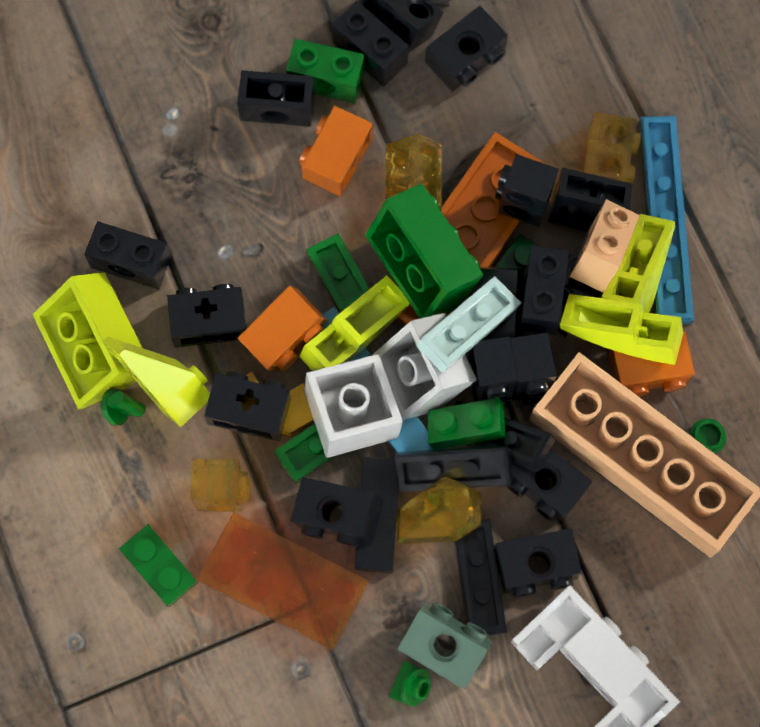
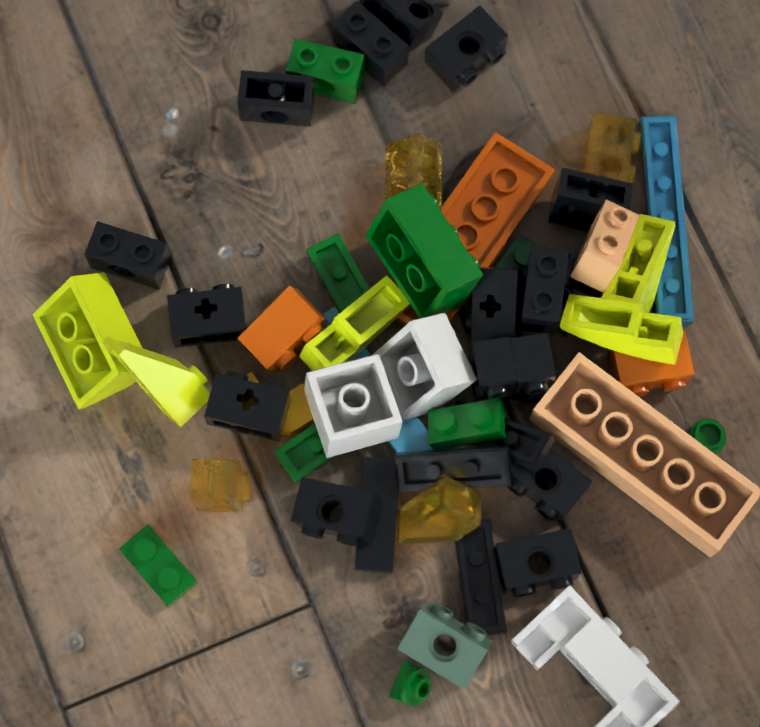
(118, 406): green plate -> none
(283, 581): clear orange plate -> none
(336, 150): orange brick -> none
(468, 324): light aqua plate -> none
(526, 189): black brick -> none

